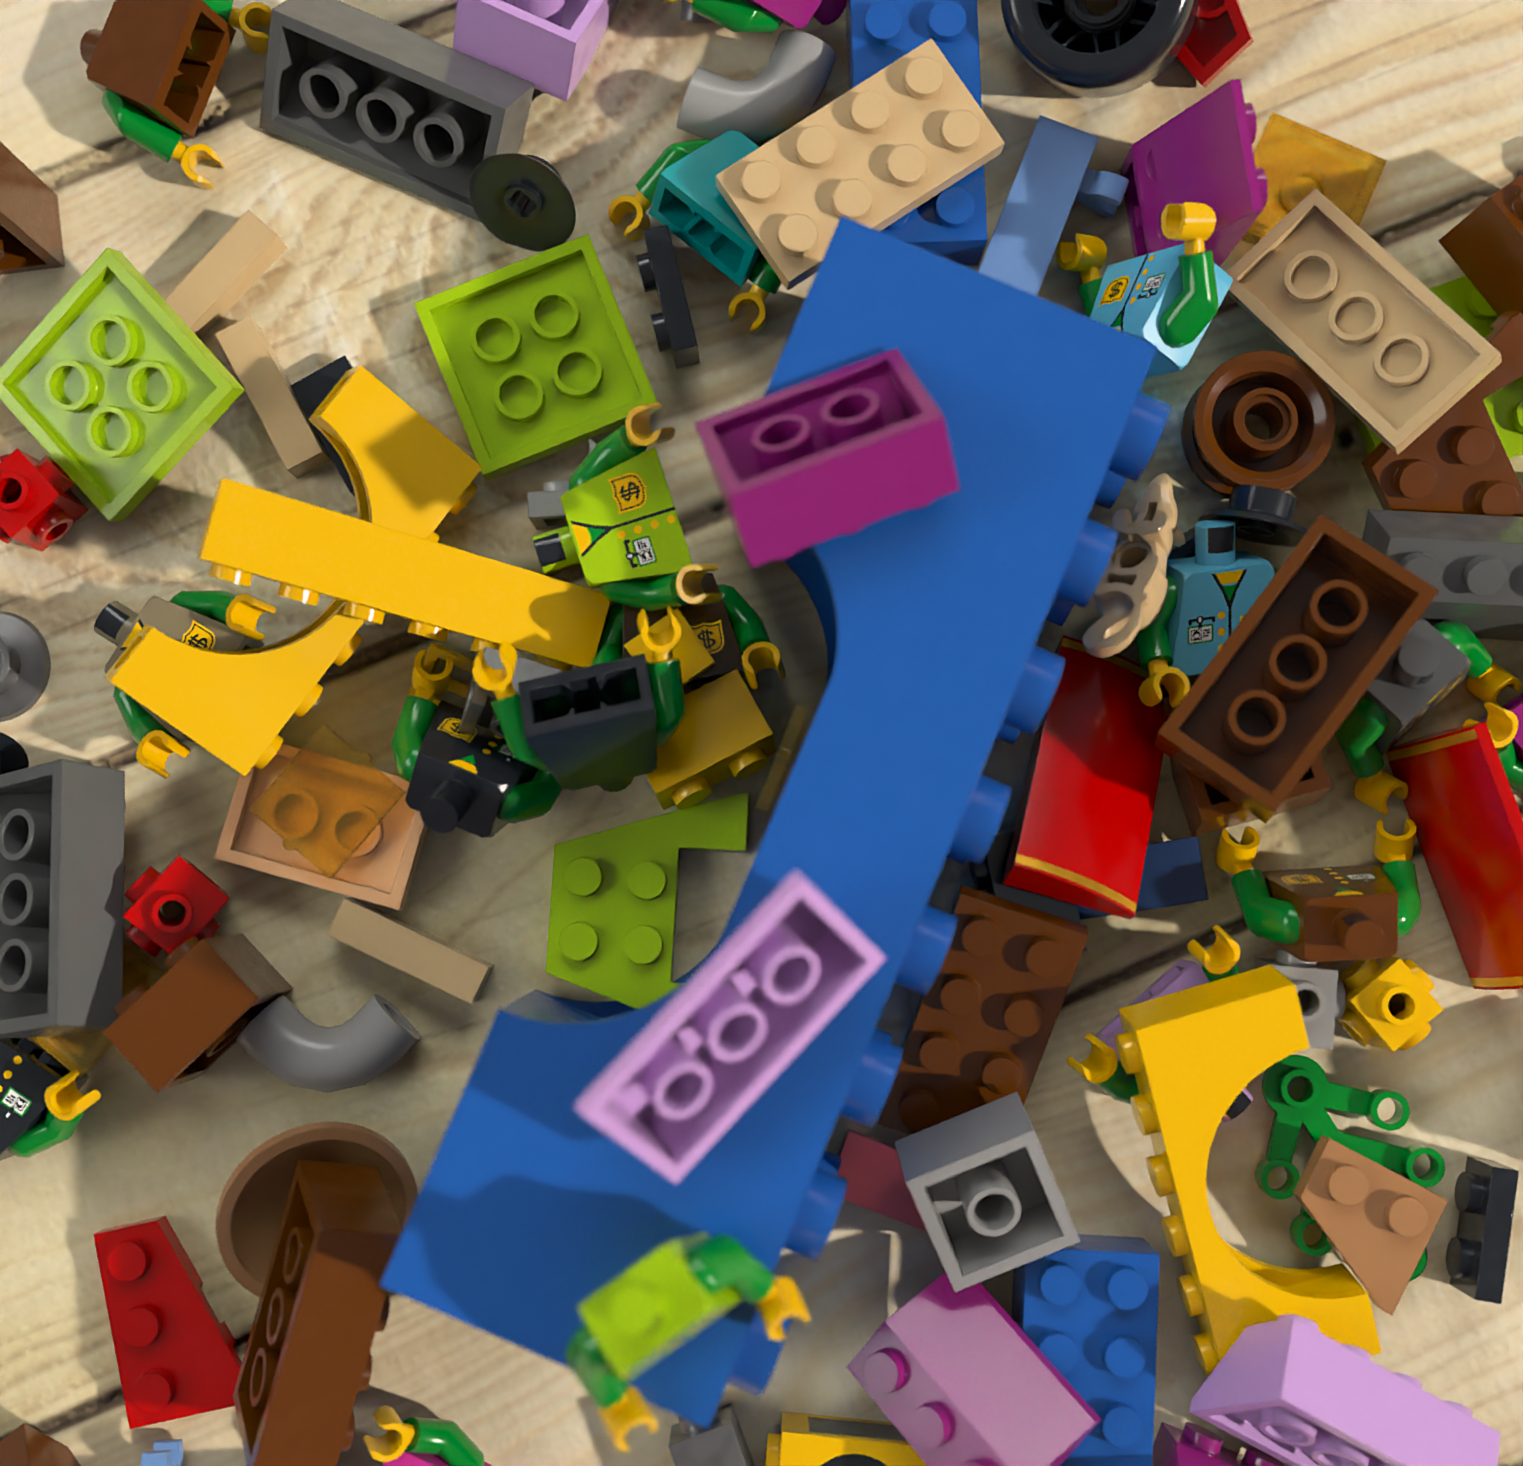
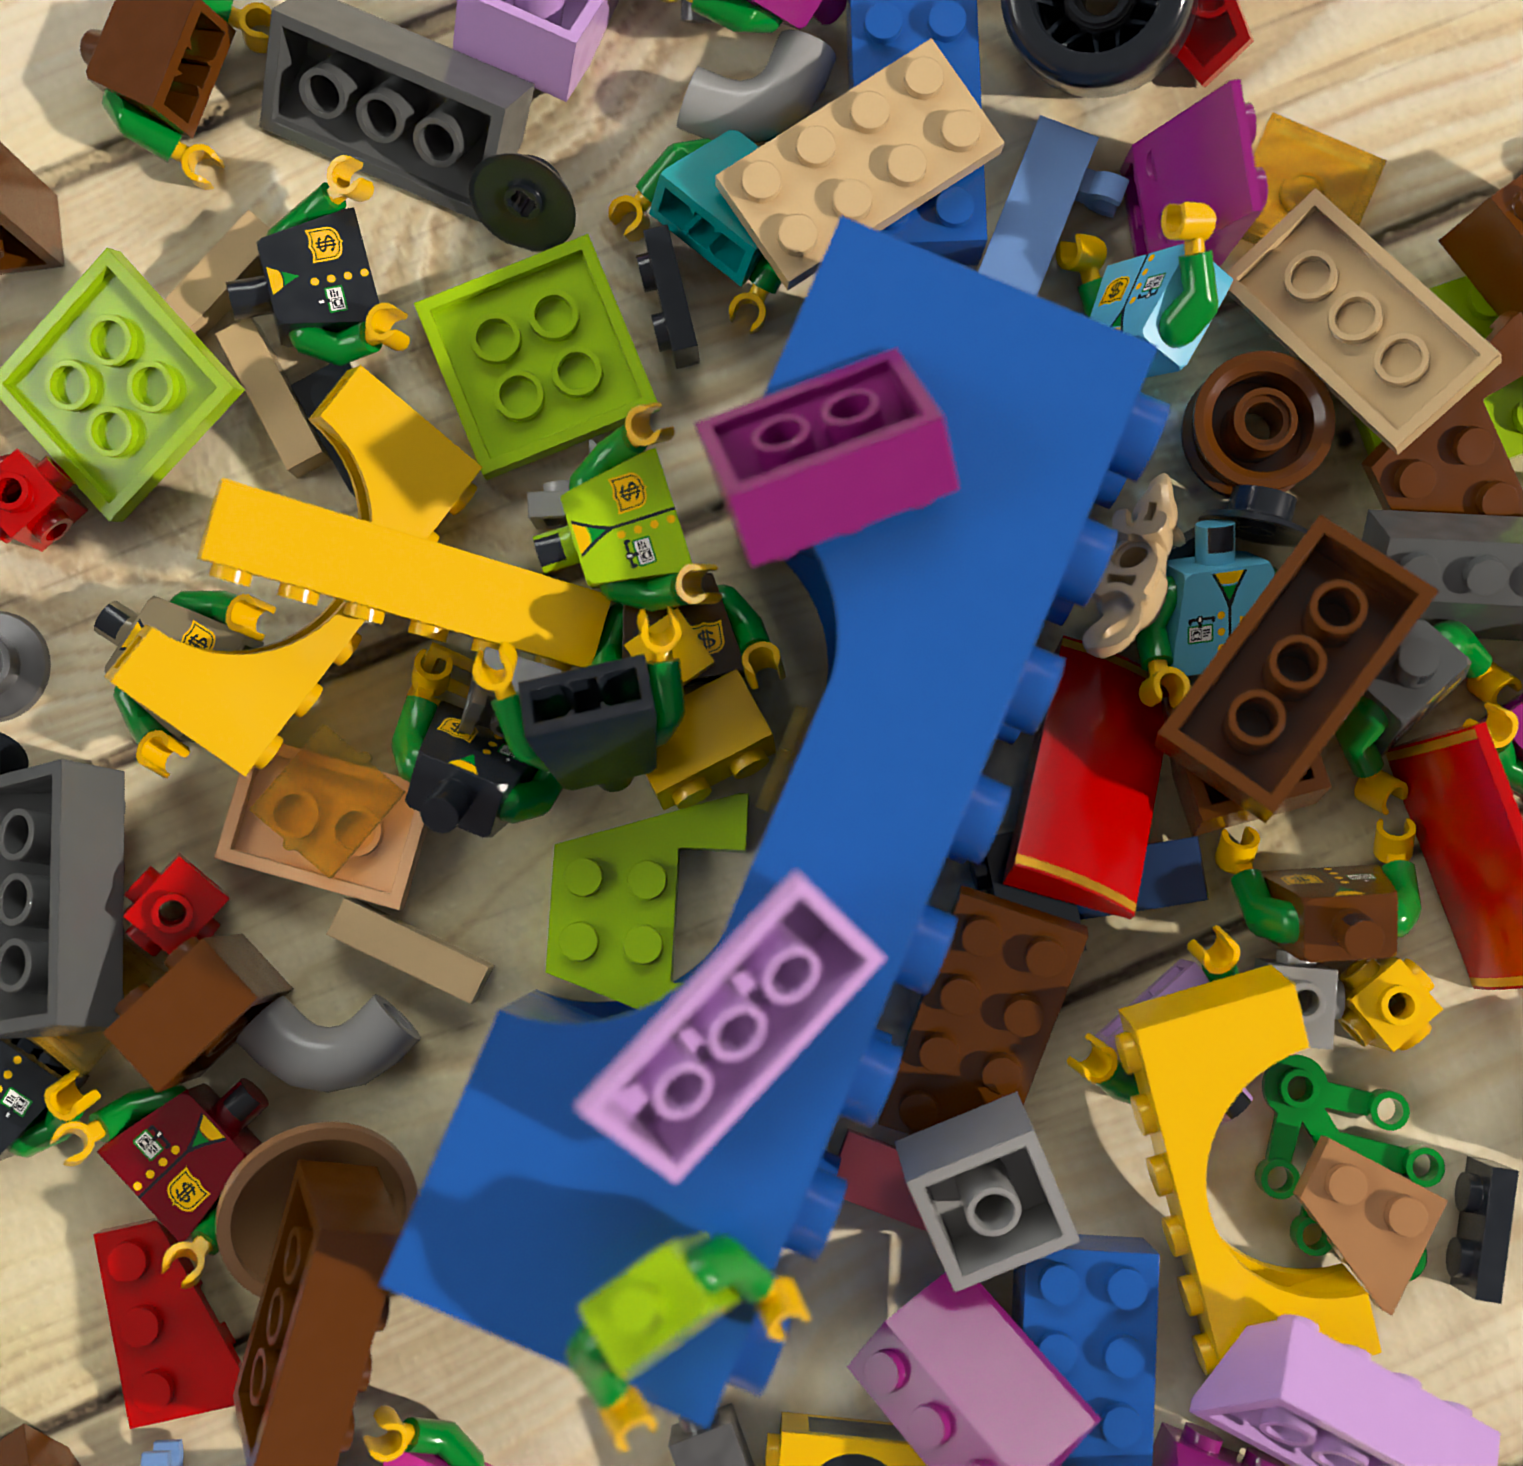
(175, 1155): none -> torso
(321, 277): none -> torso

